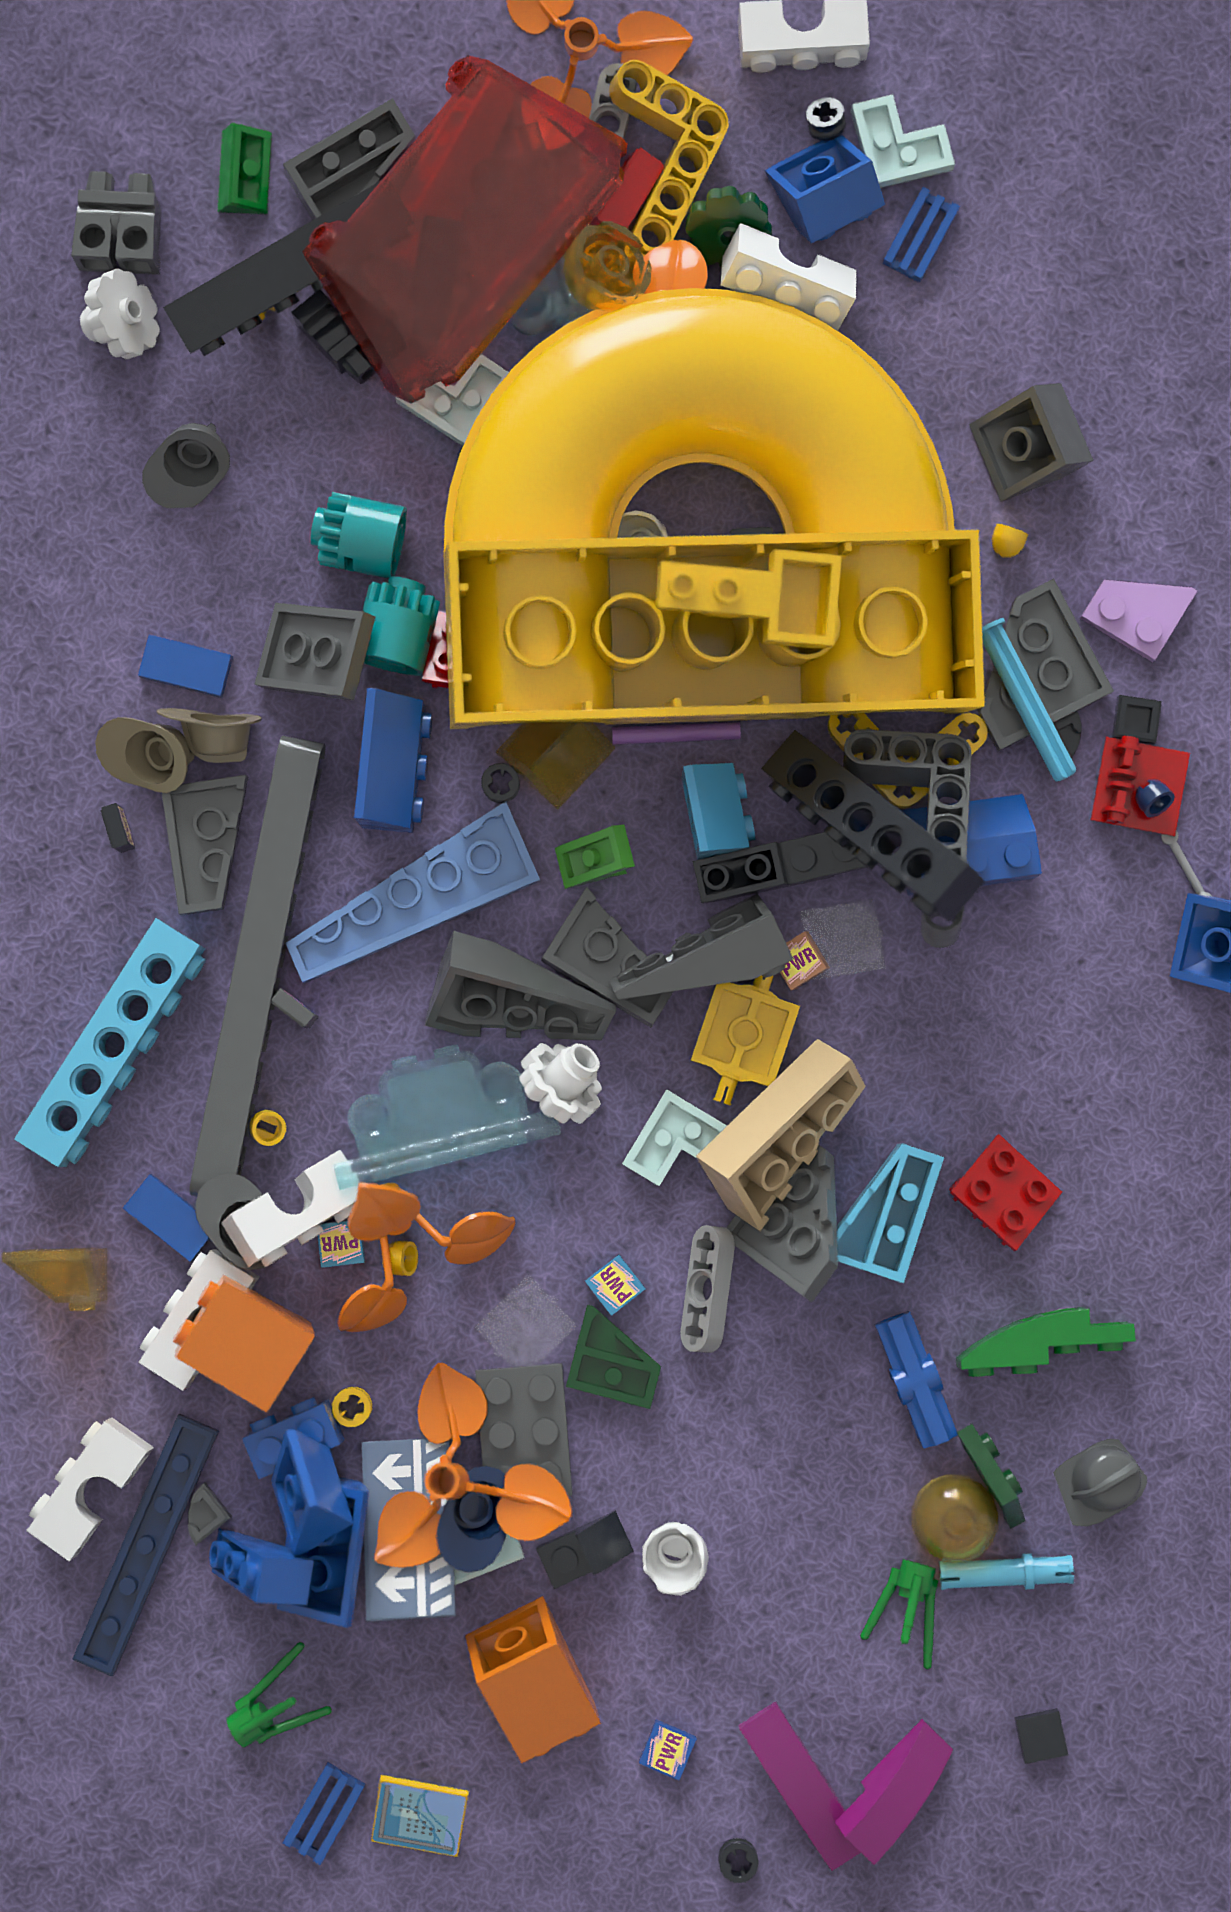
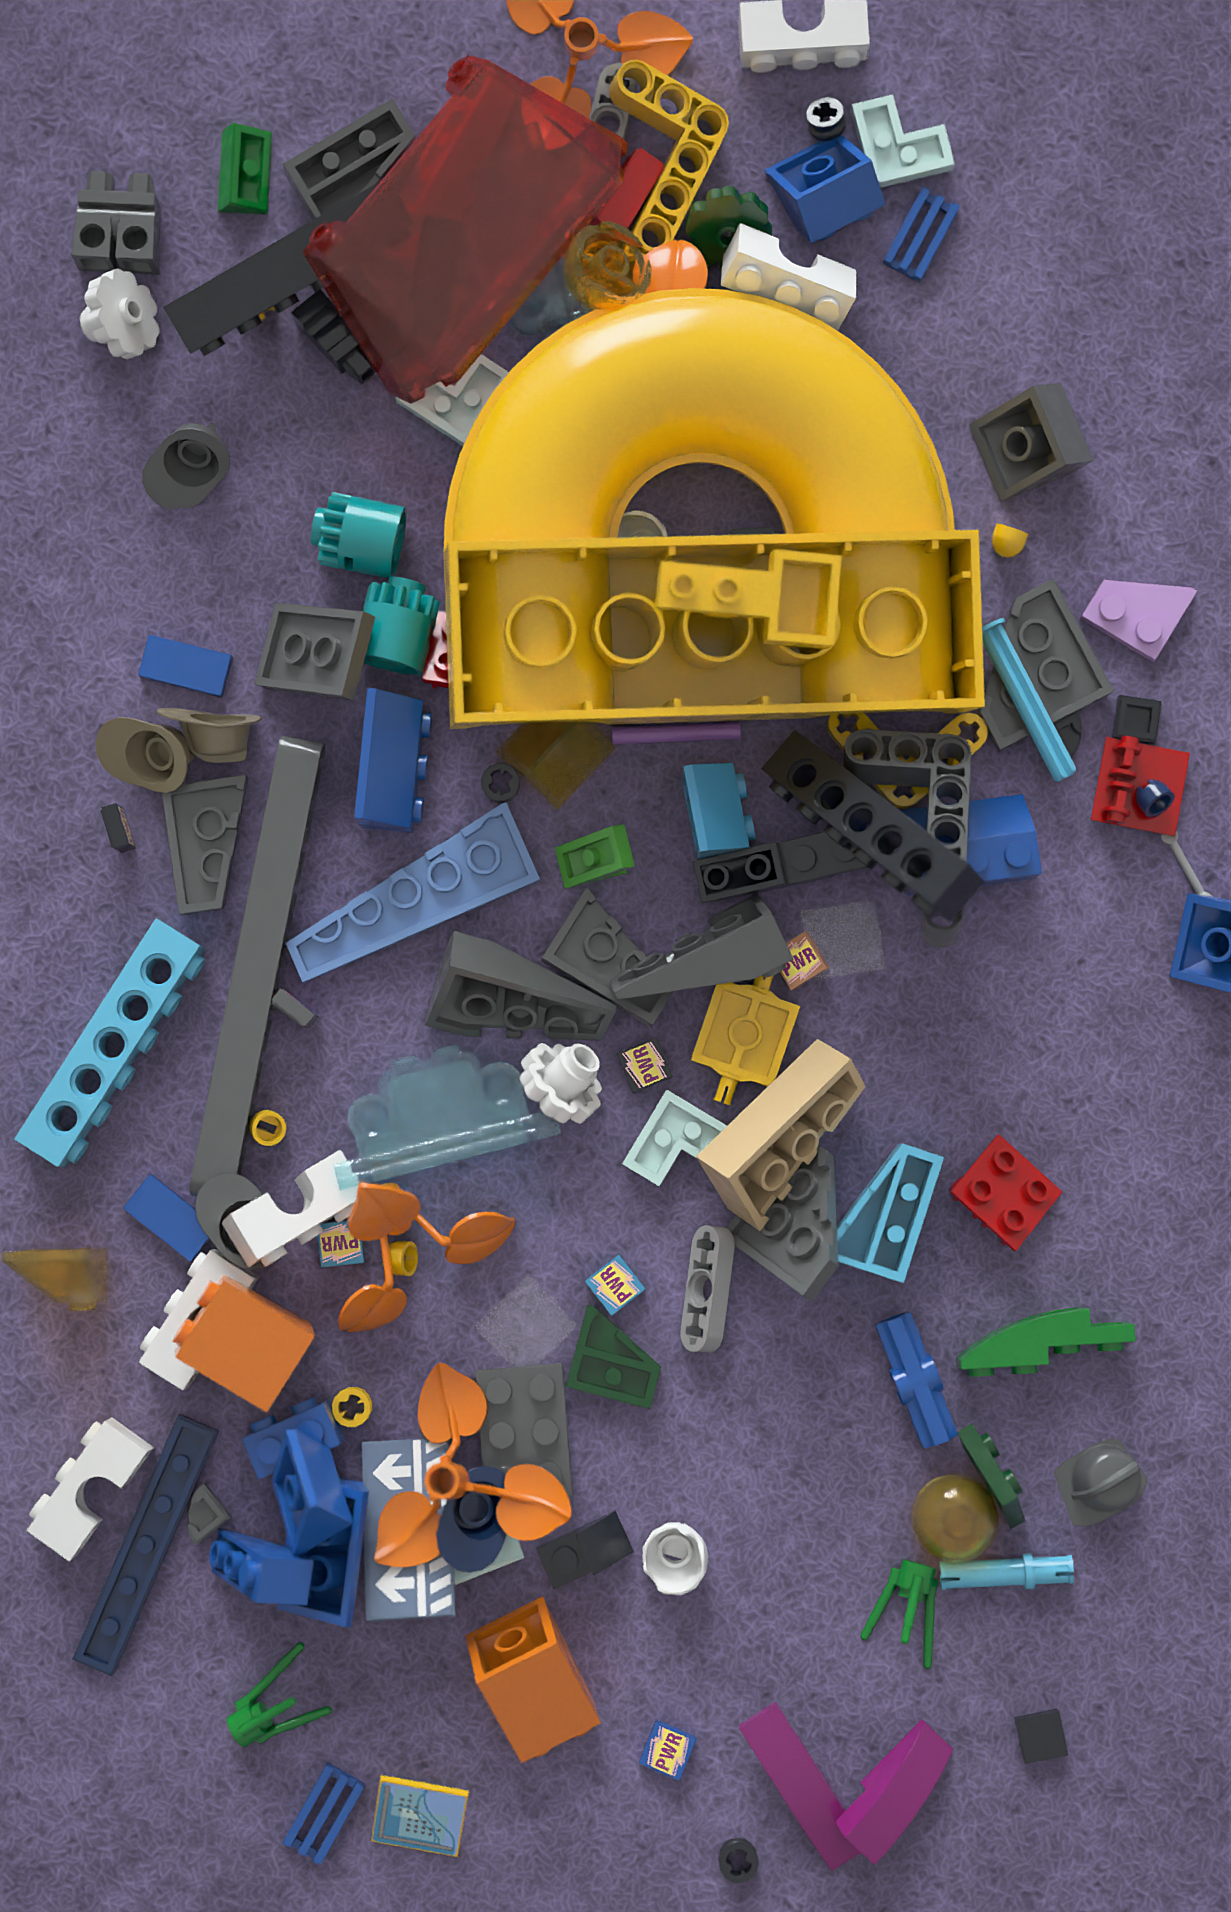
(644, 1065): none -> tile

